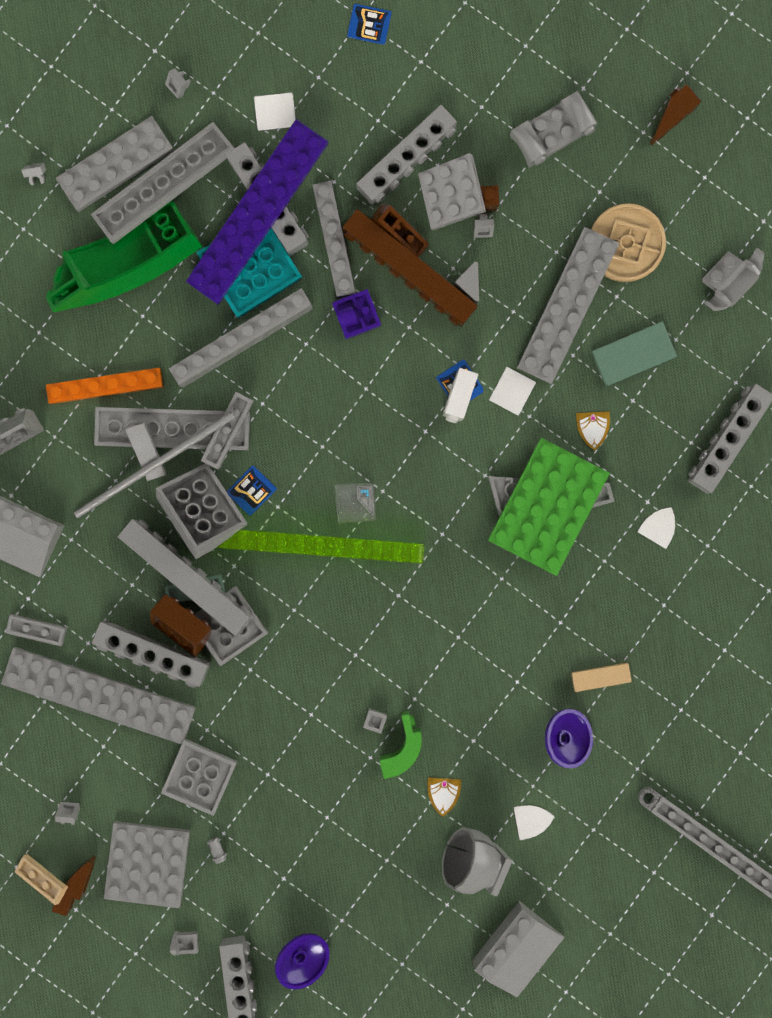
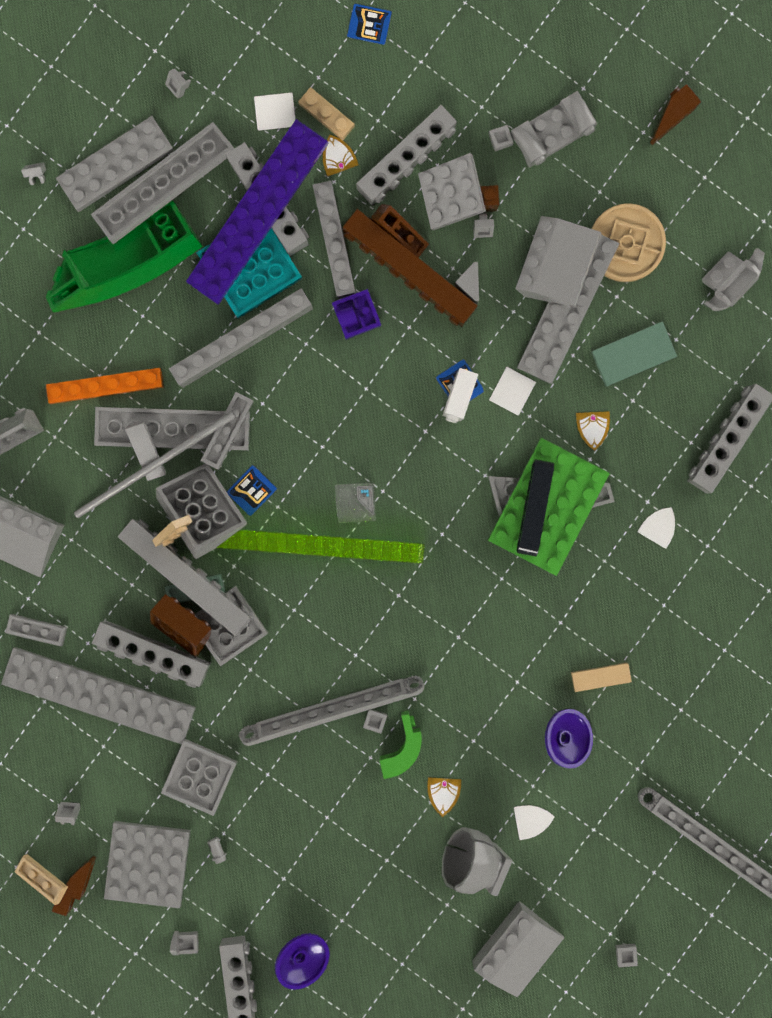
(172, 531): none -> tan plate
(326, 113): none -> tan plate
(331, 710): none -> light grey plate
(338, 156): none -> sticker
(501, 138): none -> light grey plate
(535, 507): none -> black beam
(558, 261): none -> light grey slope
(626, 955): none -> light grey plate

